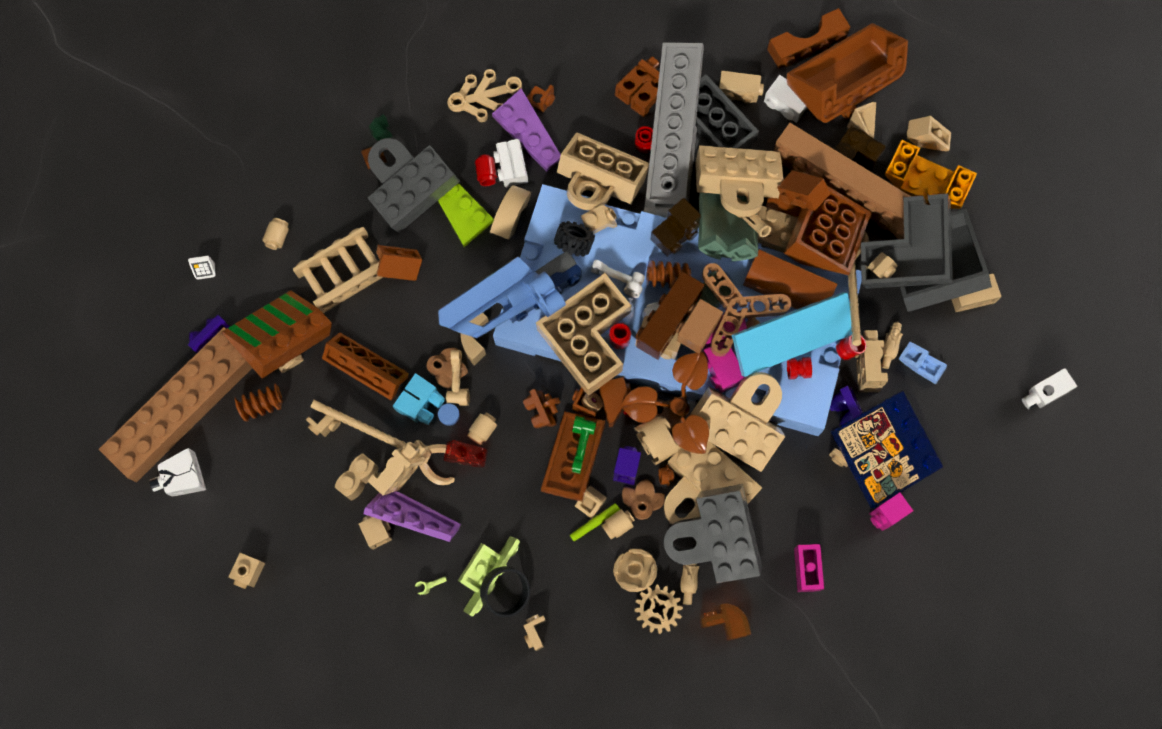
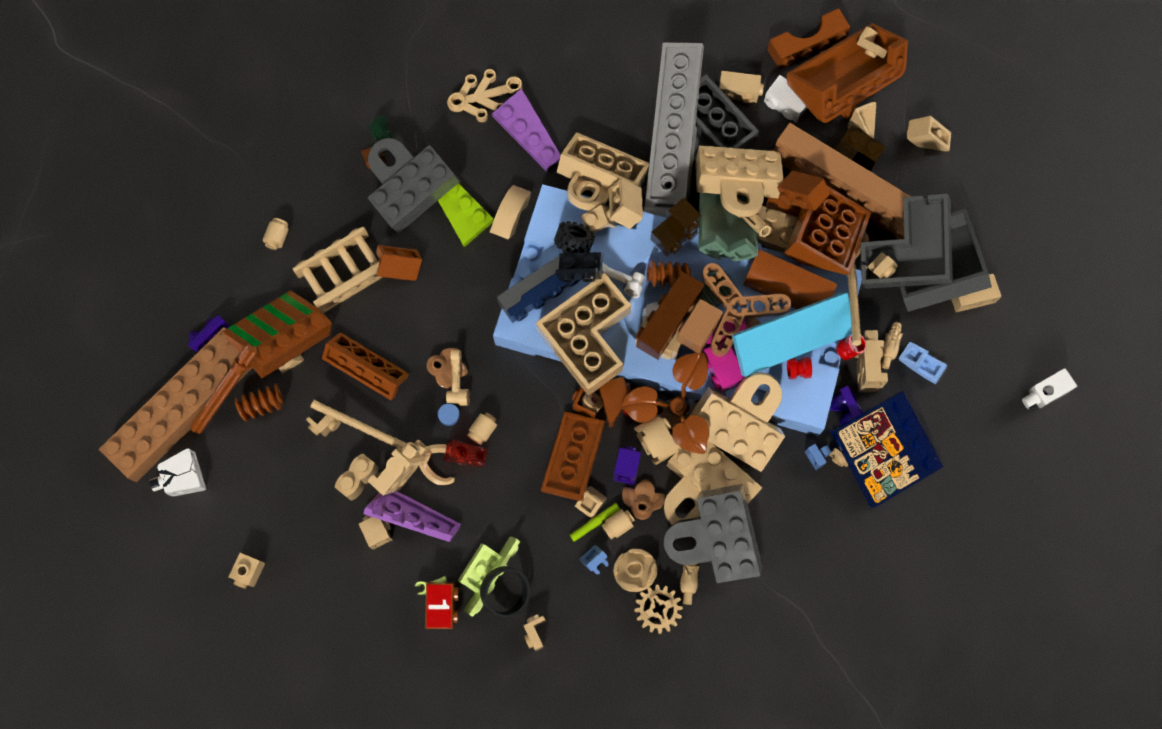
(202, 267): slope -> none
(240, 365): none -> dark orange axle
(417, 408): medium azure hips -> none
(441, 605): none -> red brick
(472, 348): tan brick -> none
(486, 170): red brick -> none
(511, 162): white brick -> none
(513, 287): medium blue panel -> none
(545, 101): dark orange bracket -> none
(546, 408): dark orange hips -> none
(580, 267): none -> black bracket
(584, 428): green brick -> none
(593, 558): none -> medium blue tile
(620, 330): red brick -> none
(625, 203): none -> tan brick
(640, 86): dark orange hips -> none
(644, 144): red wheel -> none
(665, 475): dark orange plate -> none
(731, 617): clear orange brick -> none
(809, 568): dark pink brick -> none
(817, 455): none -> medium blue tile
(866, 42): none -> tan bracket
(890, 512): dark pink brick -> none
(923, 177): light orange slope -> none

